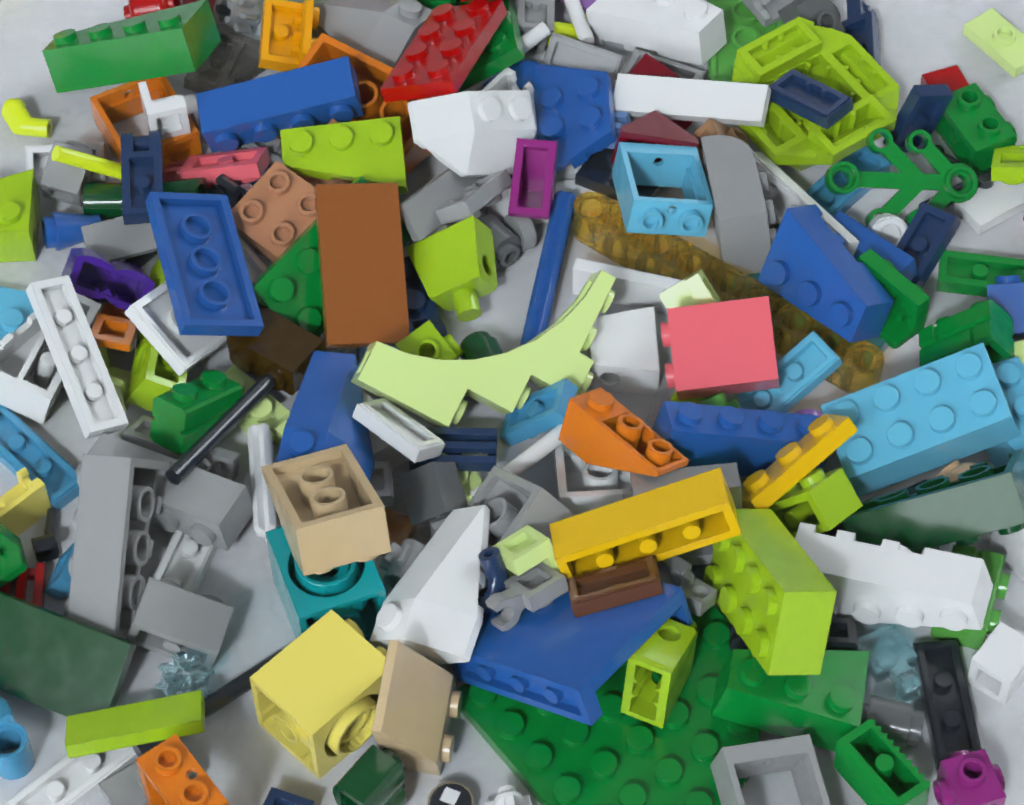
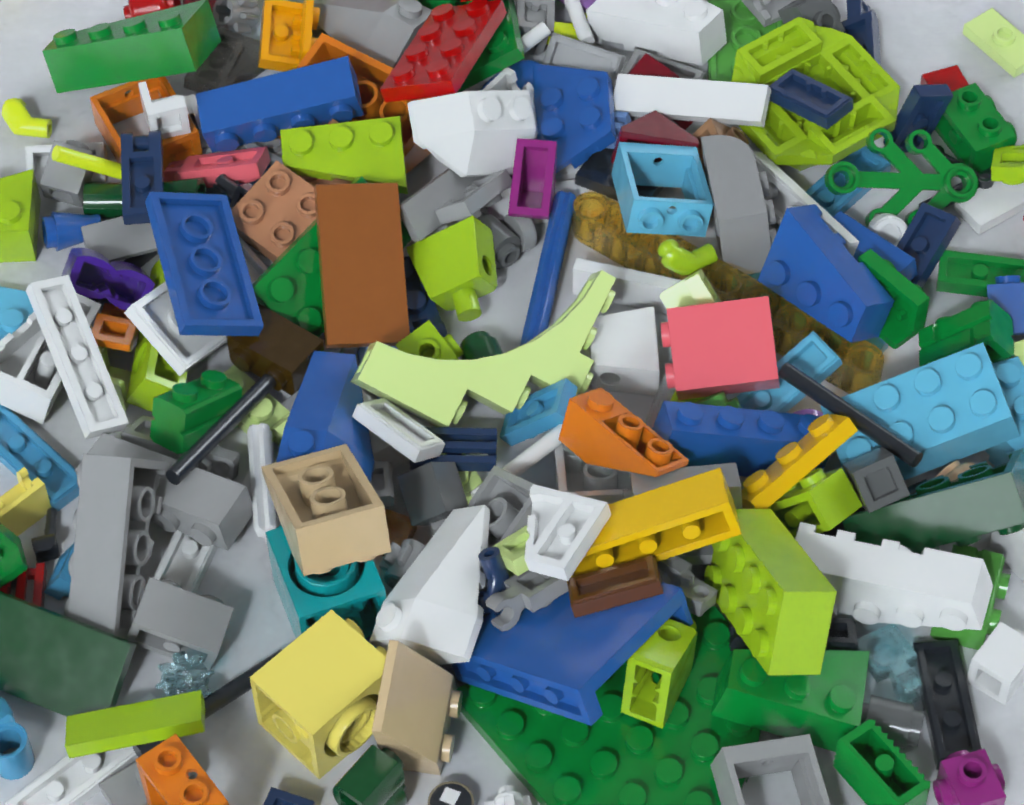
(561, 530): none -> white wing
(684, 261): none -> lime arm
(840, 407): none -> black bar
(876, 479): none -> dark grey brick

